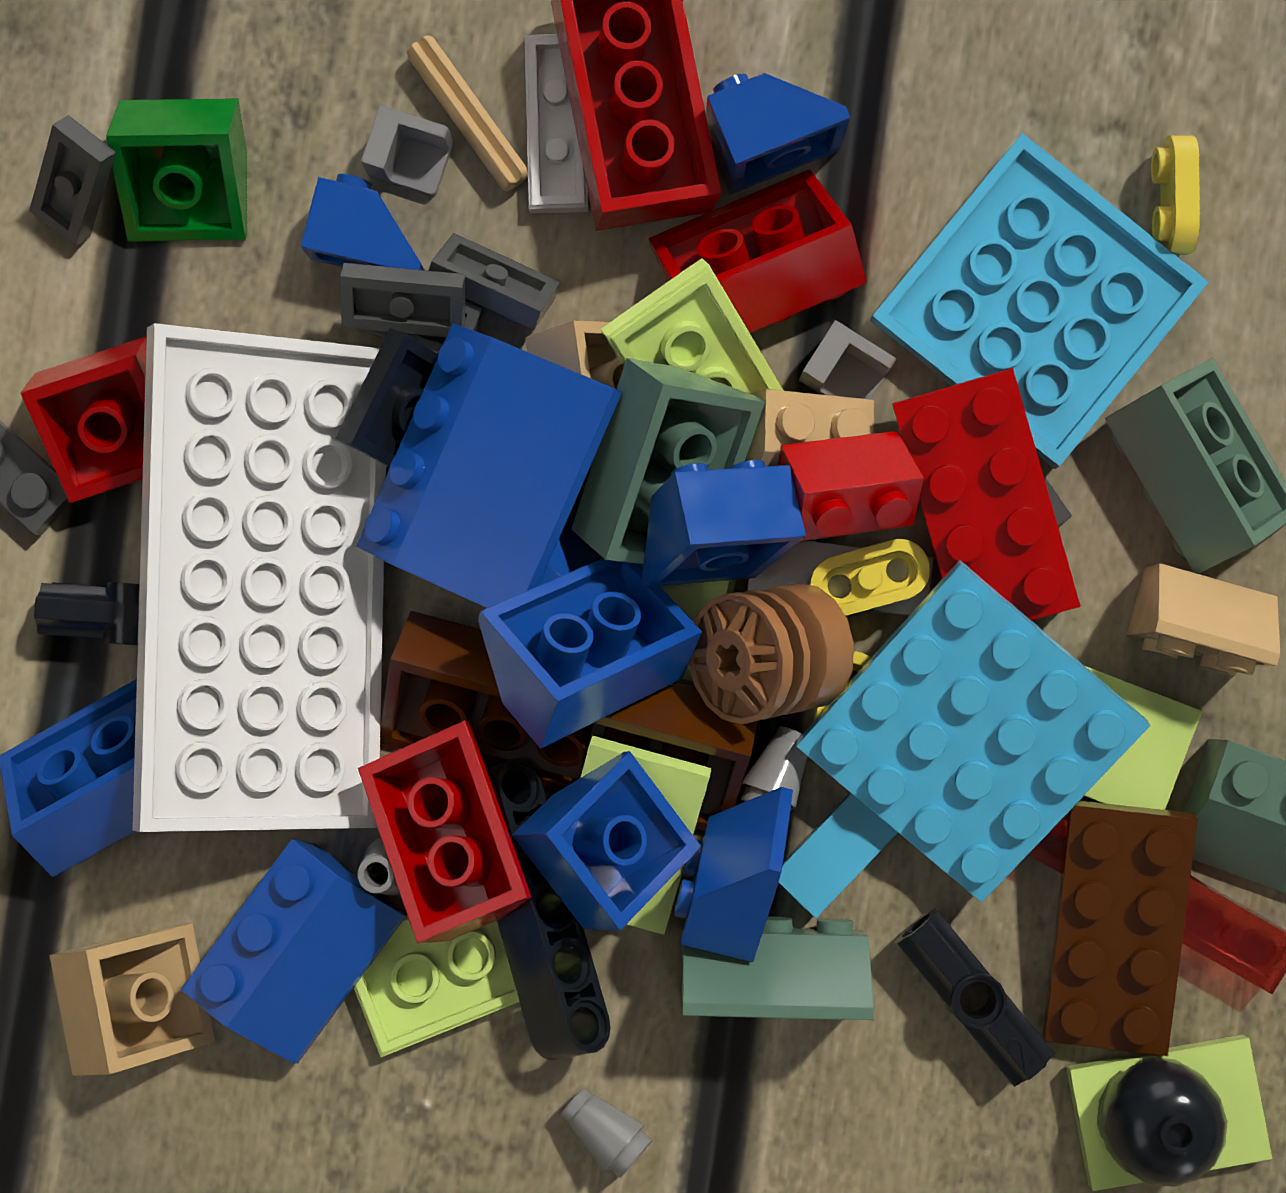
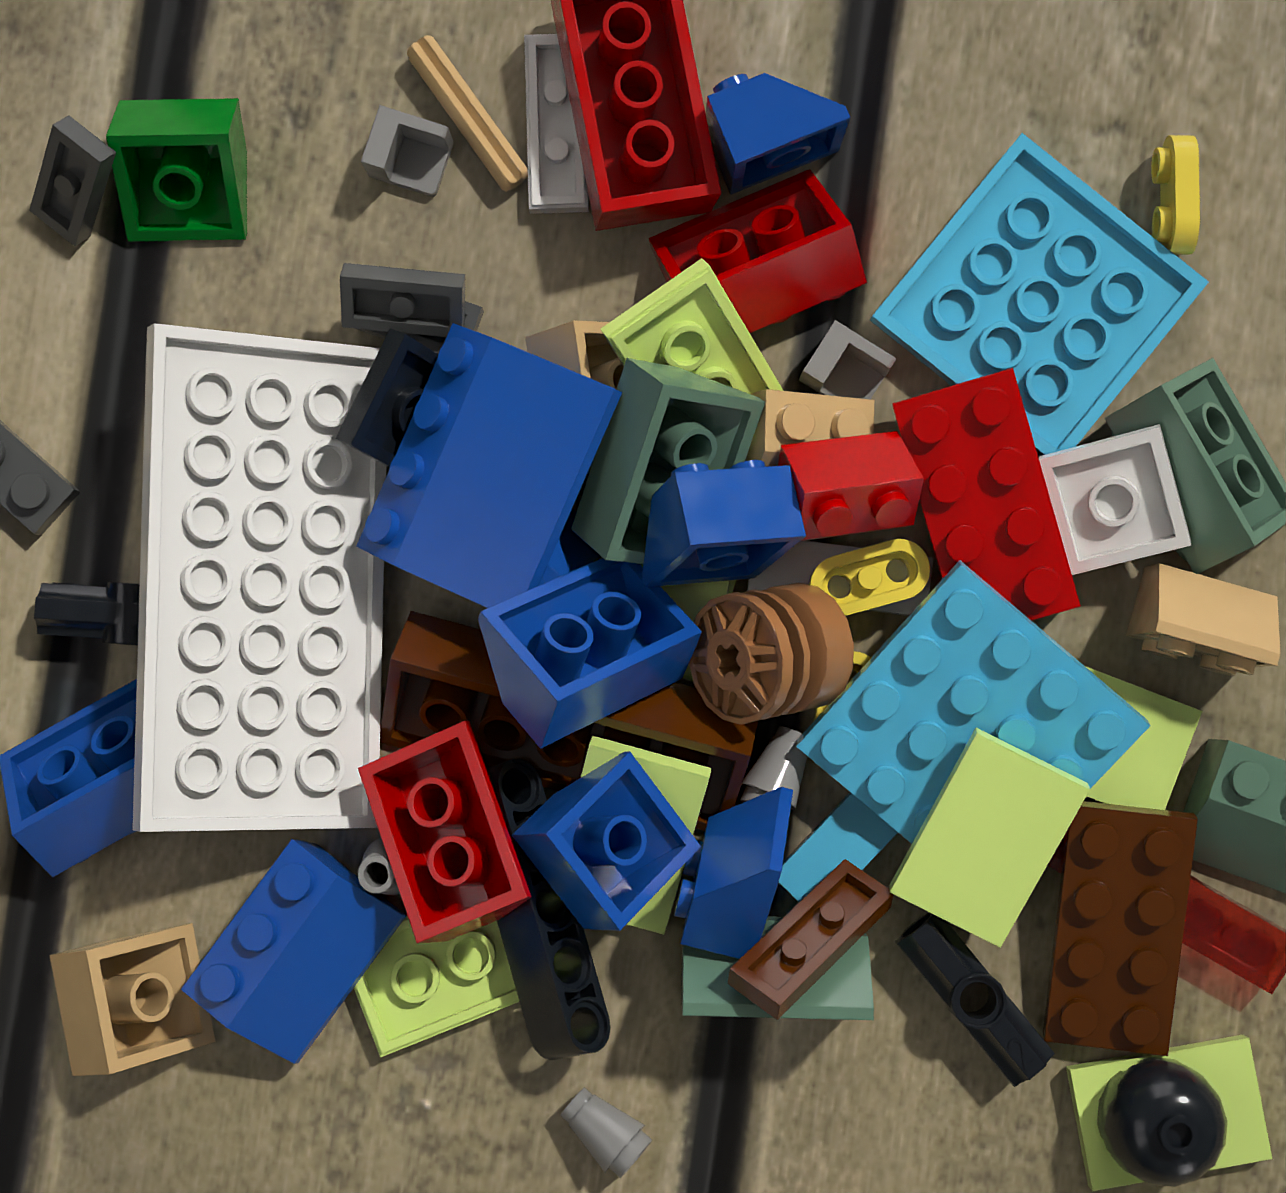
(92, 418): red slope -> none
(354, 227): blue slope -> none
(497, 281): dark grey plate -> none
(810, 939): none -> reddish brown plate
(988, 837): none -> yellowish green tile
(1115, 500): none -> white plate

